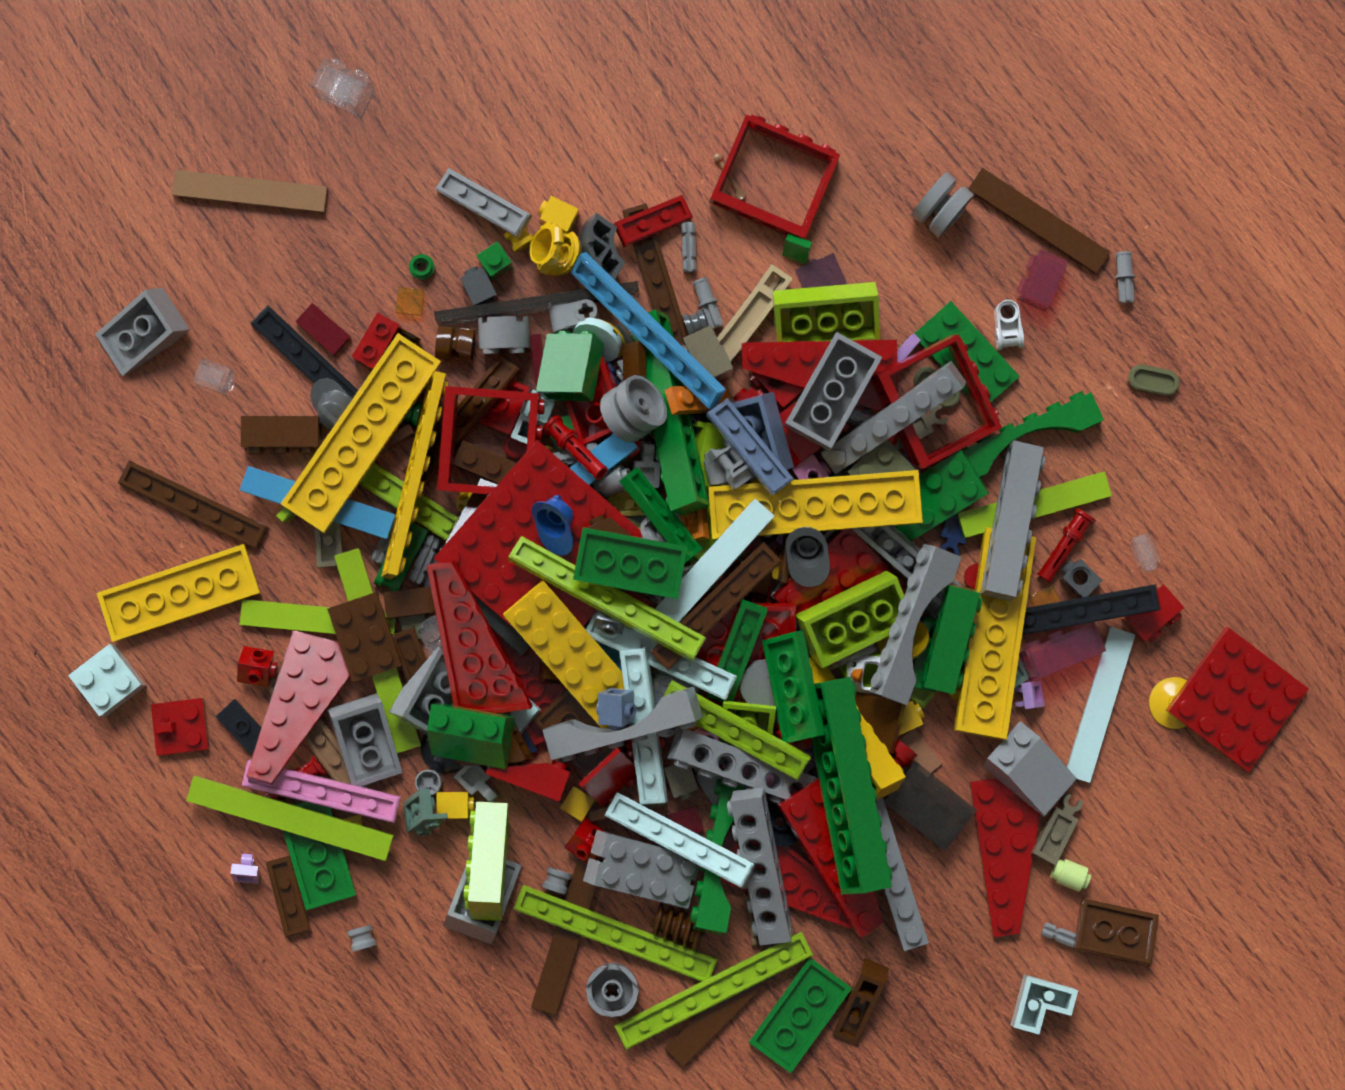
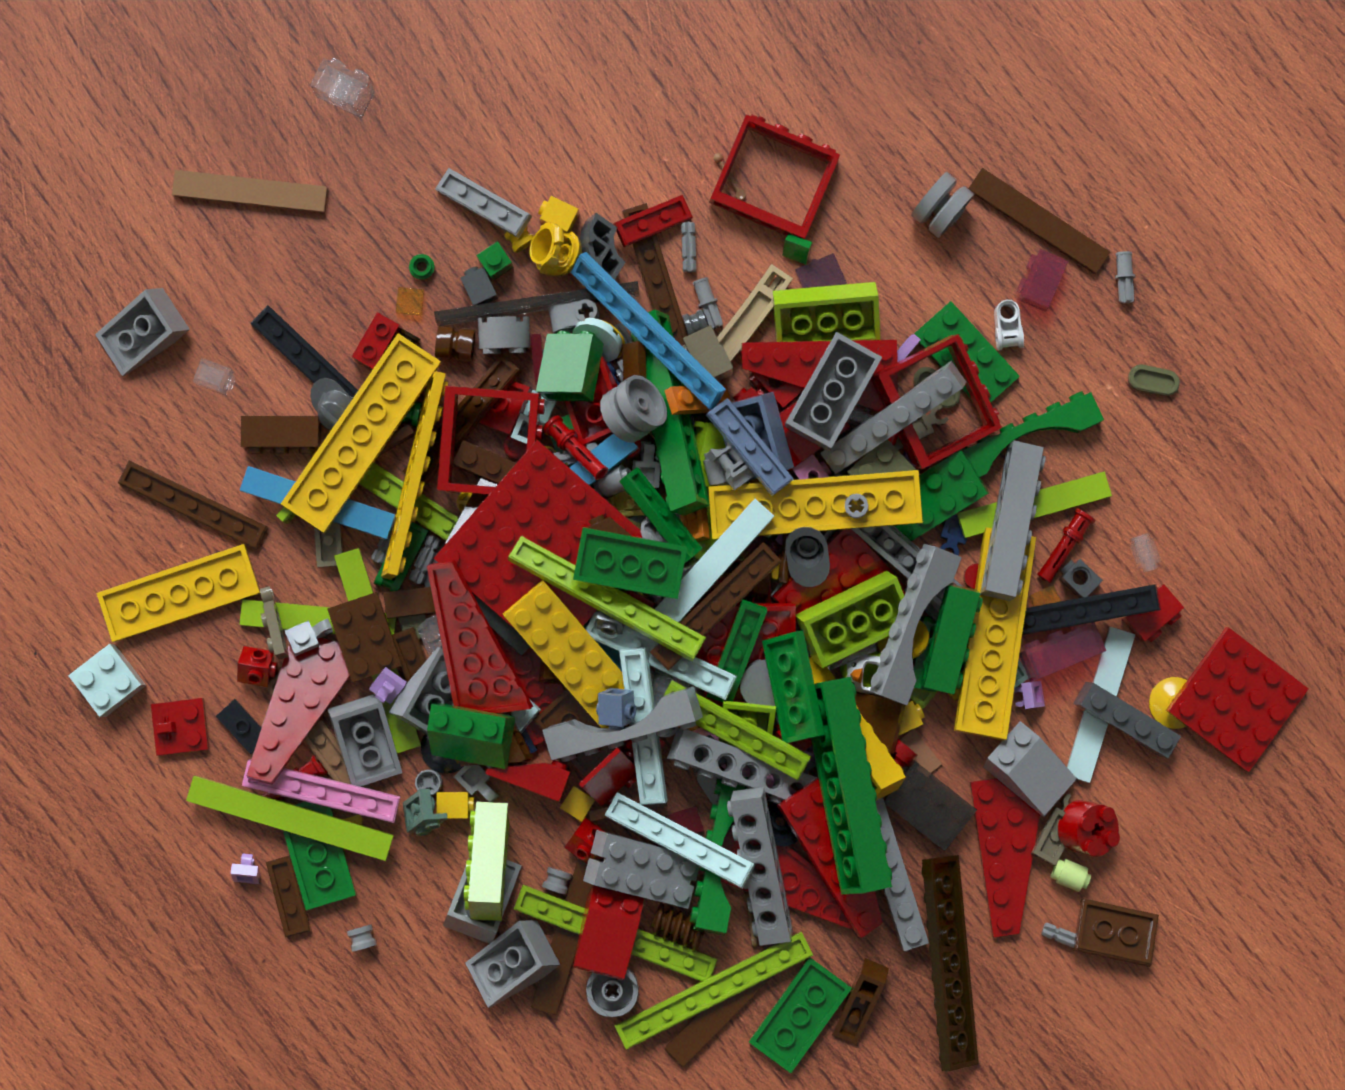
(272, 621): none -> dark tan plate
(304, 637): none -> plate
(323, 329): dark red tile -> none
(387, 686): none -> lavender tile
(512, 962): none -> light grey slope
(553, 524): blue piece -> none
(608, 932): none -> red slope
(681, 782): dark tan brick -> none
(856, 497): none -> light grey bush
(950, 962): none -> dark brown plate
(1036, 997): light aqua brick -> none
(1089, 828): none -> red brick
(1127, 719): none -> dark grey arch

